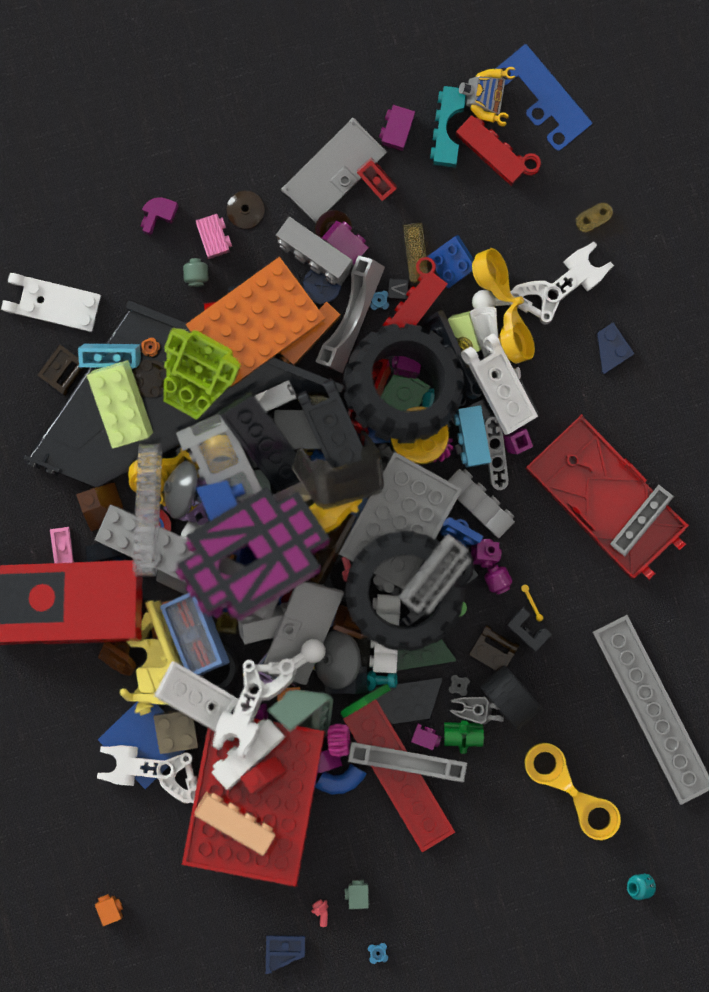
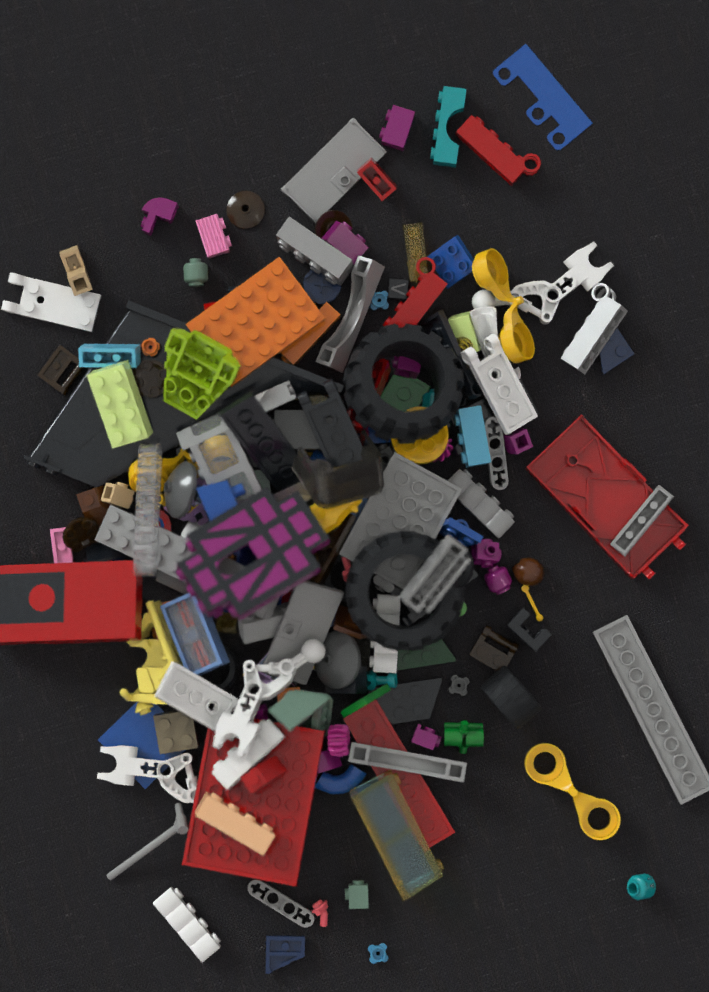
(76, 270): none -> tan brick
(80, 533): none -> dark brown dish
(109, 909): orange brick -> none
(117, 495): none -> tan brick
(118, 657): reddish brown piece -> none
(180, 826): none -> light grey bar
(187, 924): none -> white brick
(279, 905): none -> light grey beam
(396, 834): none -> windscreen
(480, 710): light grey hinge -> none
(485, 94): torso -> none
(528, 571): none -> reddish brown hair
(594, 216): clear yellow plate -> none
(595, 331): none -> hinge

